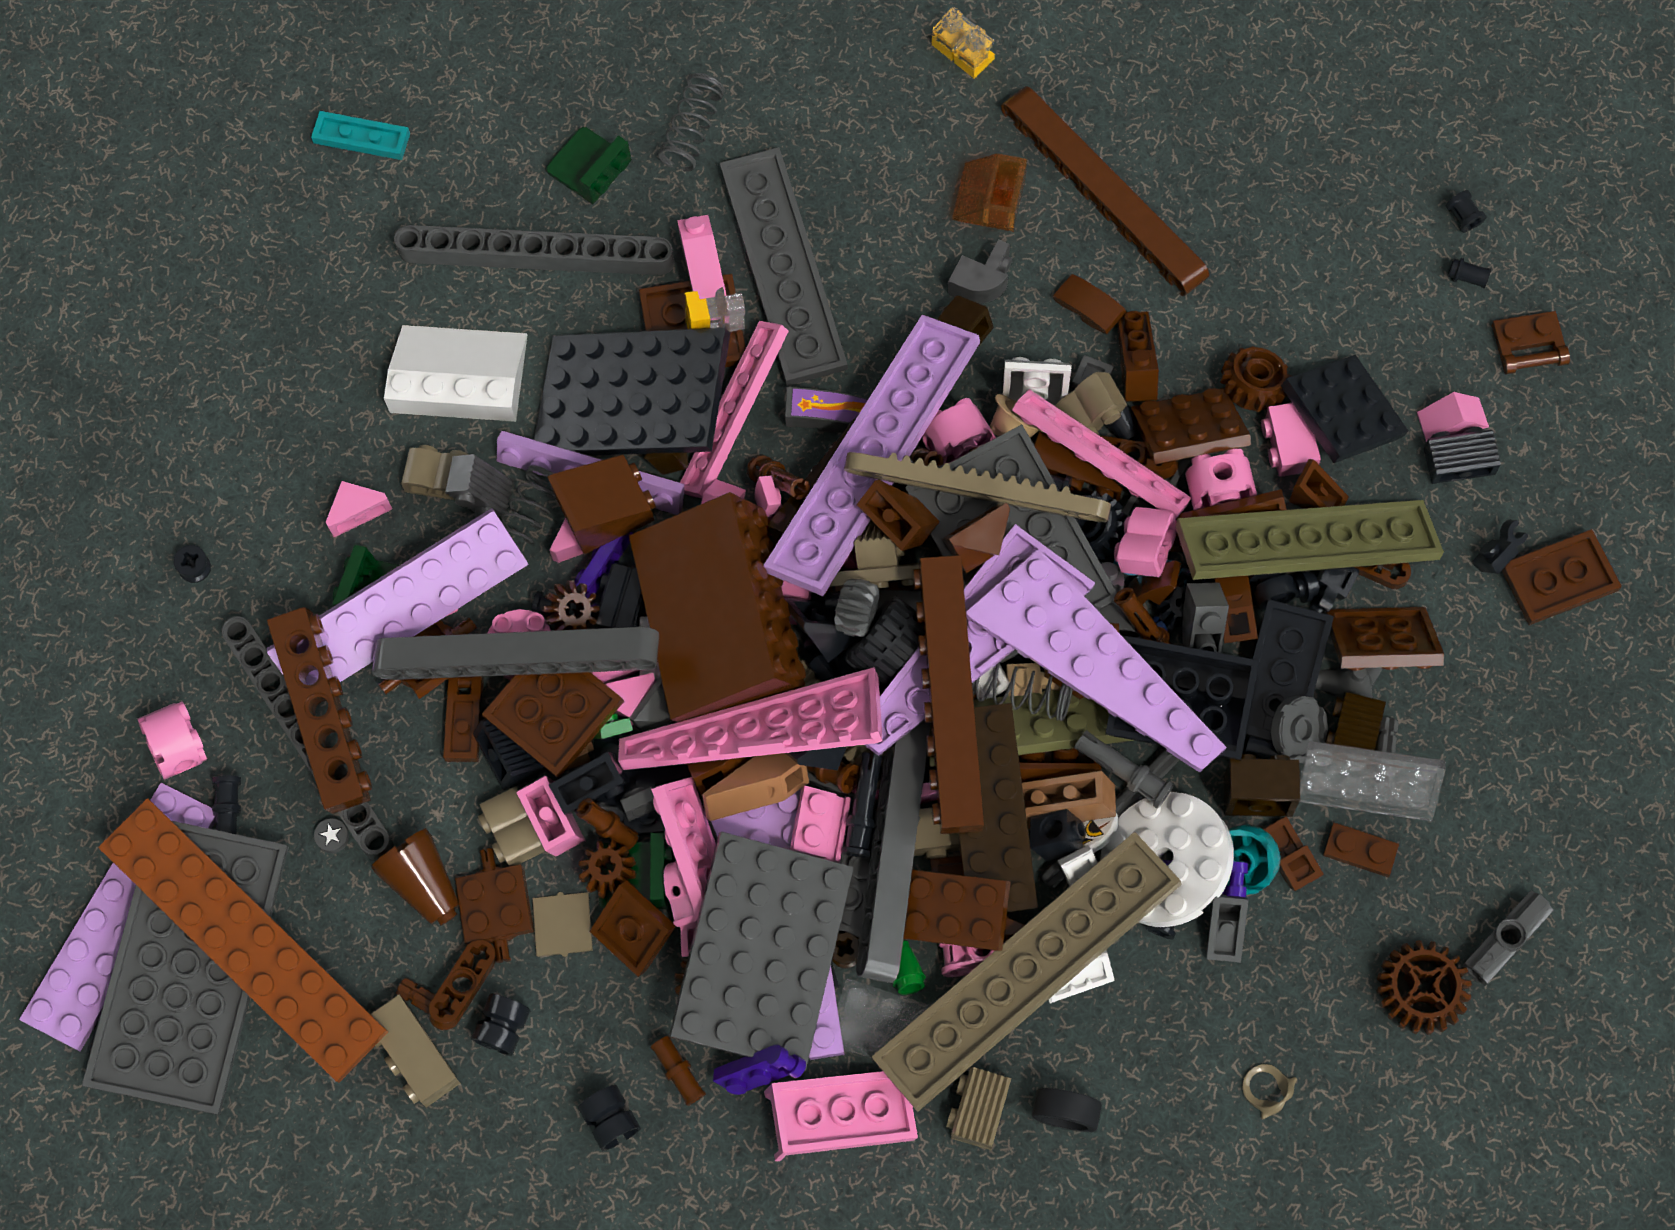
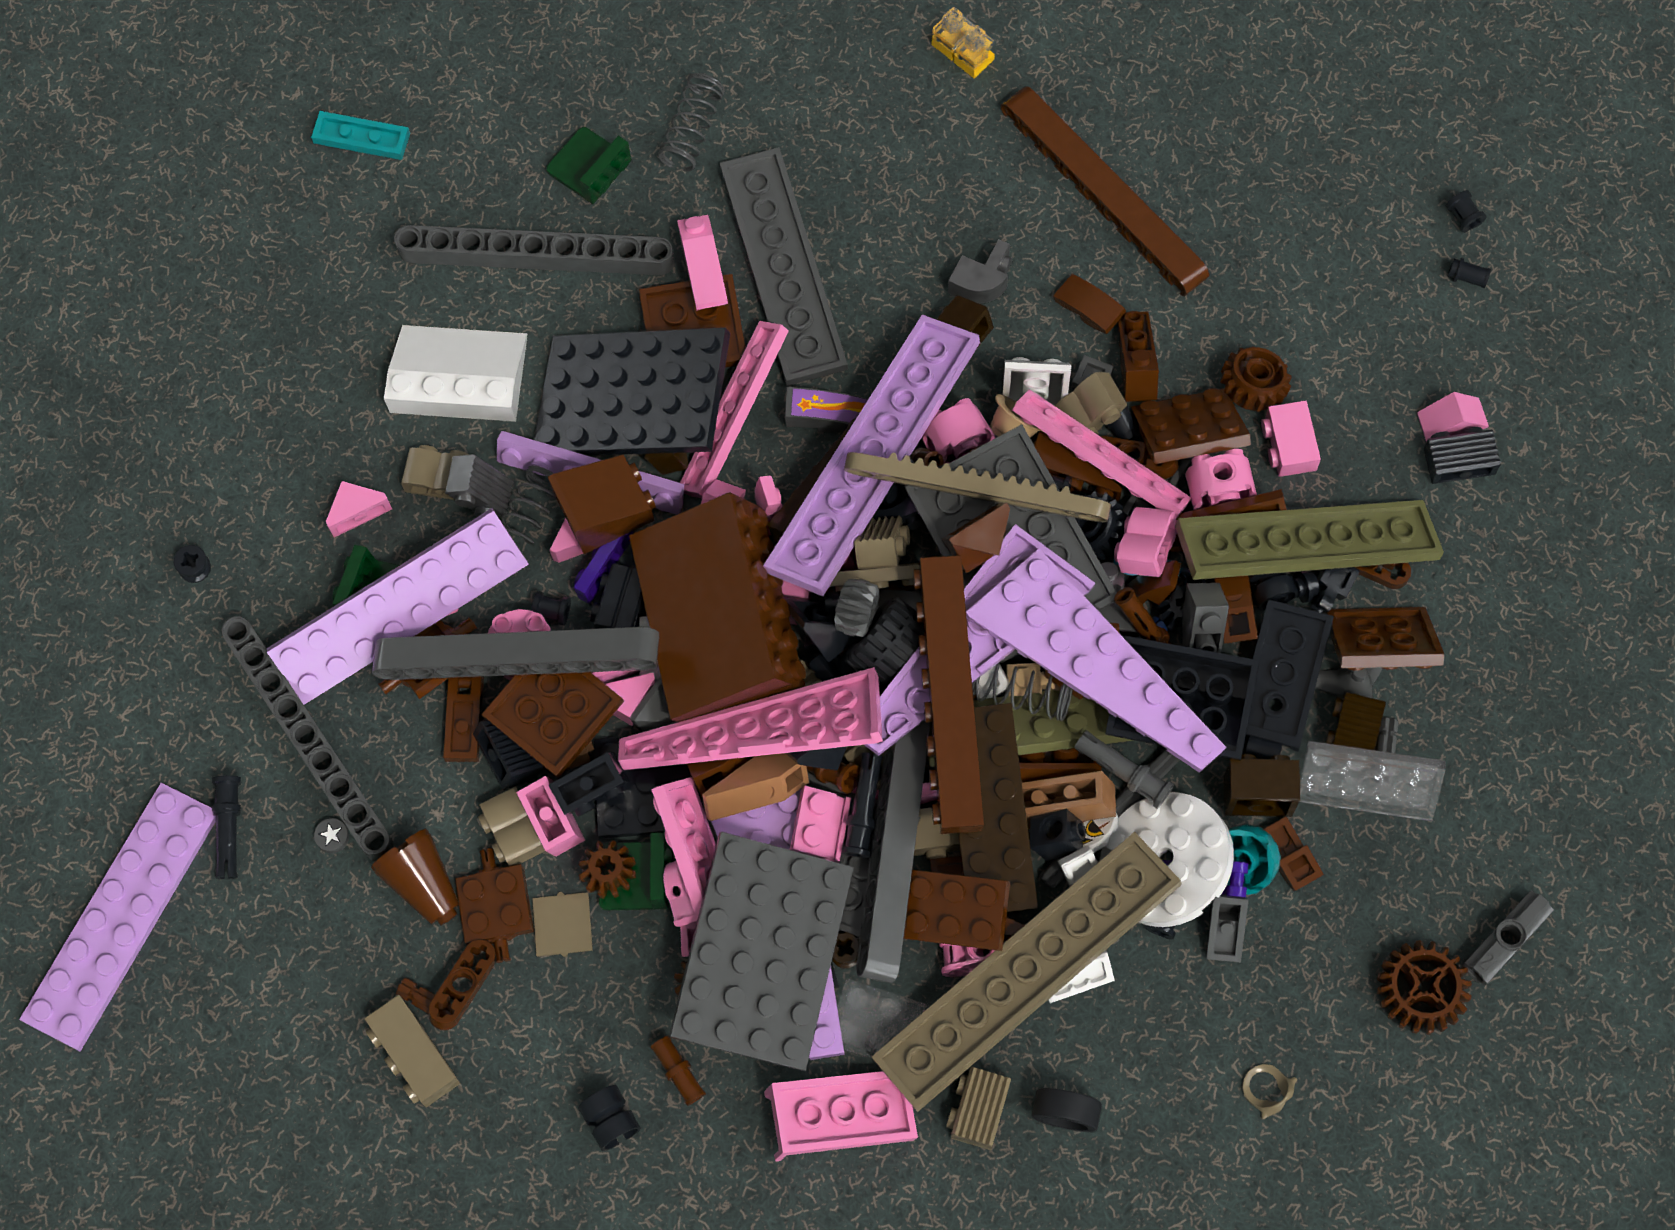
(169, 1008): dark grey plate -> none
(172, 740): bright pink brick -> none
(243, 940): dark orange plate -> none
(286, 633): reddish brown brick -> none
(500, 1024): black wheel -> none
(573, 595): reddish brown gear -> none
(607, 823): reddish brown pin -> none
(614, 727): plate -> none
(632, 928): reddish brown plate -> none
(638, 803): dark grey plate -> none
(715, 311): clear hips -> none
(758, 1070): dark purple plate -> none
(785, 482): reddish brown pin -> none
(898, 515): reddish brown slope -> none
(910, 974): green cone -> none
(991, 191): clear orange slope -> none
(1296, 723): dark grey tile -> none
(1317, 489): reddish brown slope -> none
(1344, 408): black plate -> none
(1361, 849): reddish brown plate -> none
(1498, 553): black plate -> none
(1527, 333): reddish brown plate -> none
(1560, 577): reddish brown plate -> none

